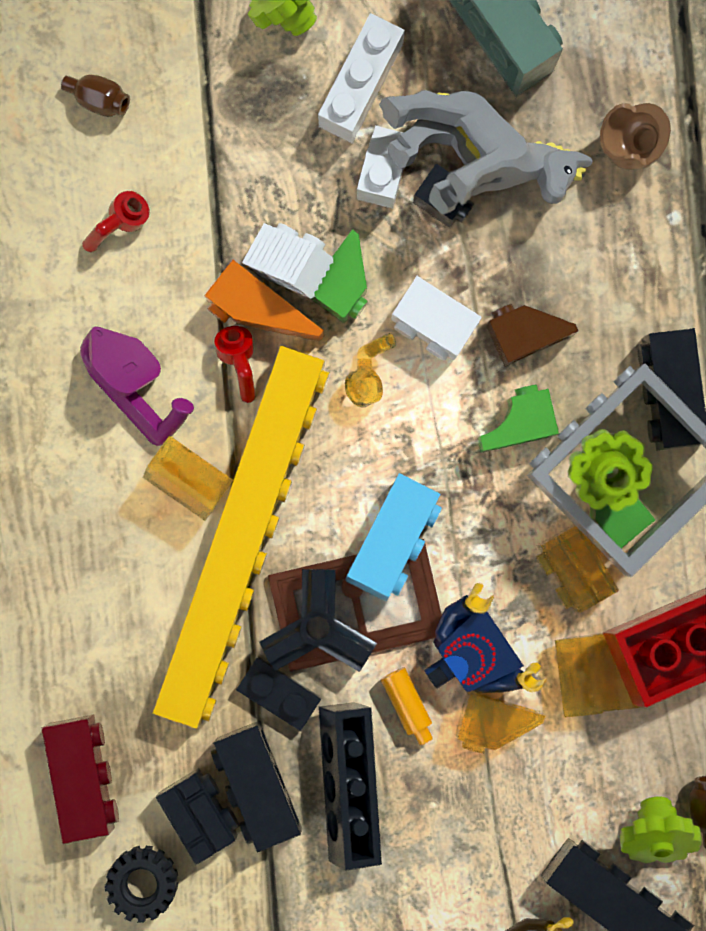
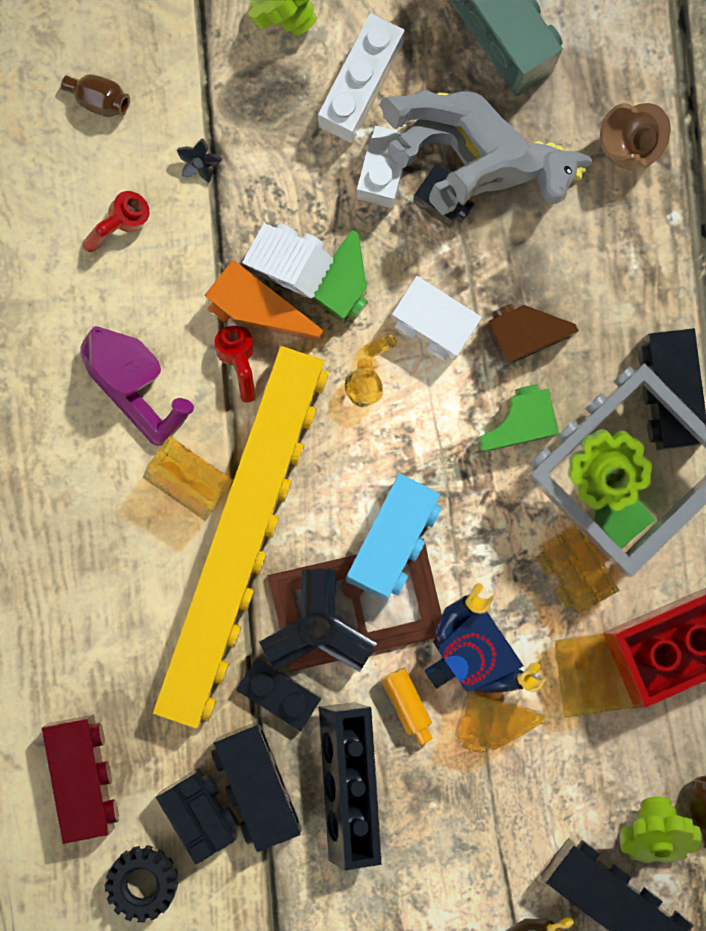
(198, 160): none -> black plant

